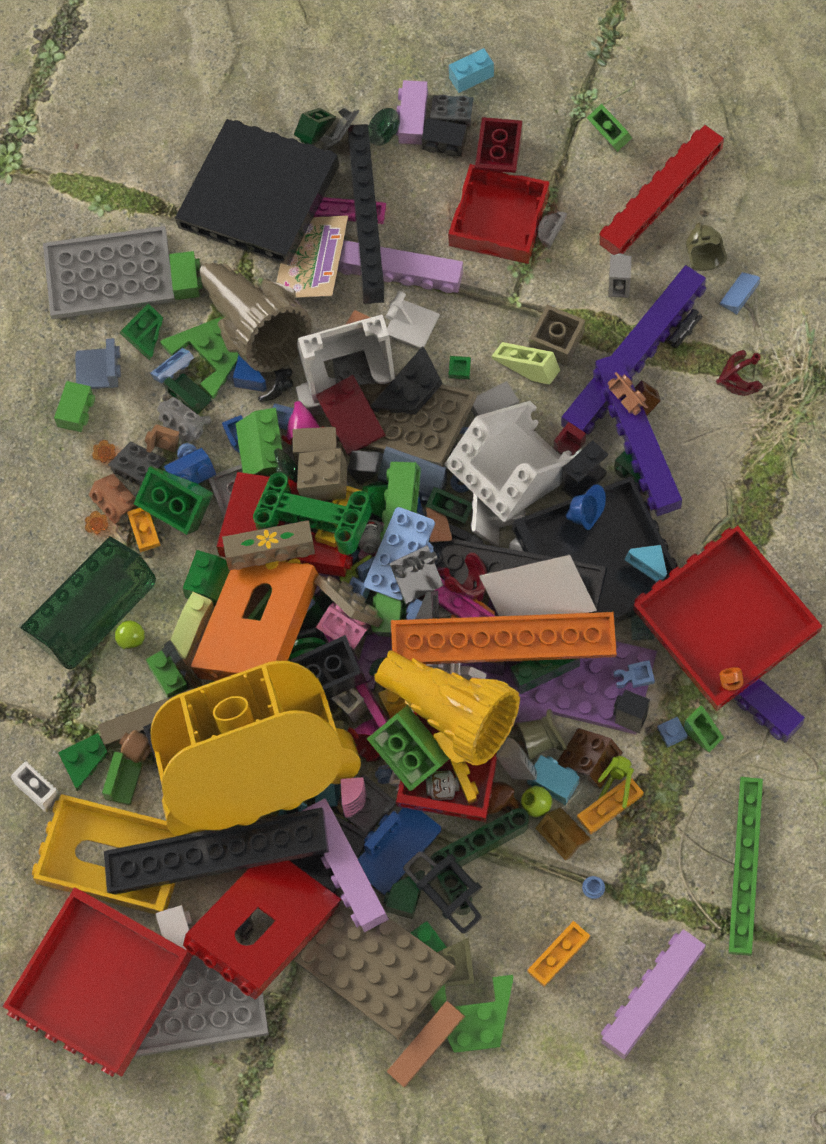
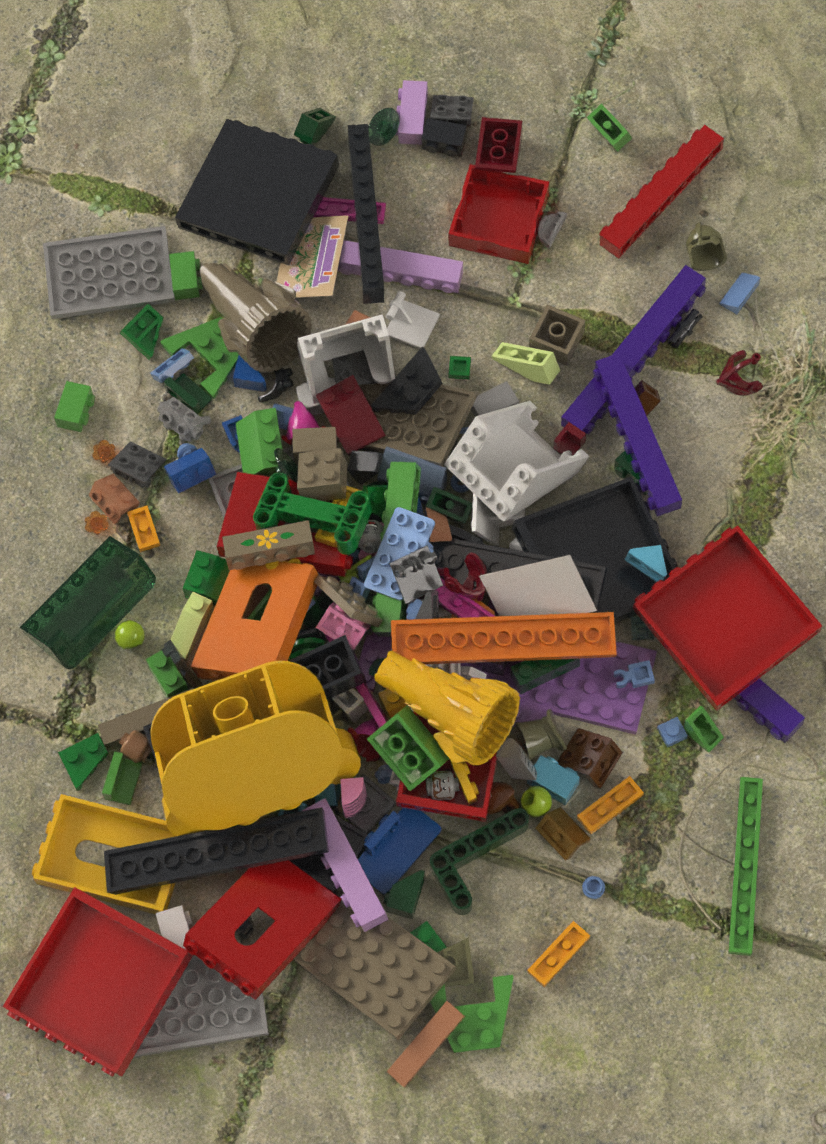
(35, 786): white brick -> none
(99, 366): sand blue bracket -> none
(162, 438): medium nougat bracket -> none
(173, 500): green slope -> none
(340, 128): dark grey piece -> none
(448, 911): black bar -> none
(471, 70): medium azure brick -> none
(584, 470): black panel -> none
(587, 507): blue piece -> none
(619, 276): light grey brick -> none
(619, 768): lime plant -> none
(622, 387): nougat hinge -> none
(631, 710): black brick -> none
(653, 993): lavender brick -> none
(730, 676): orange tile -> none

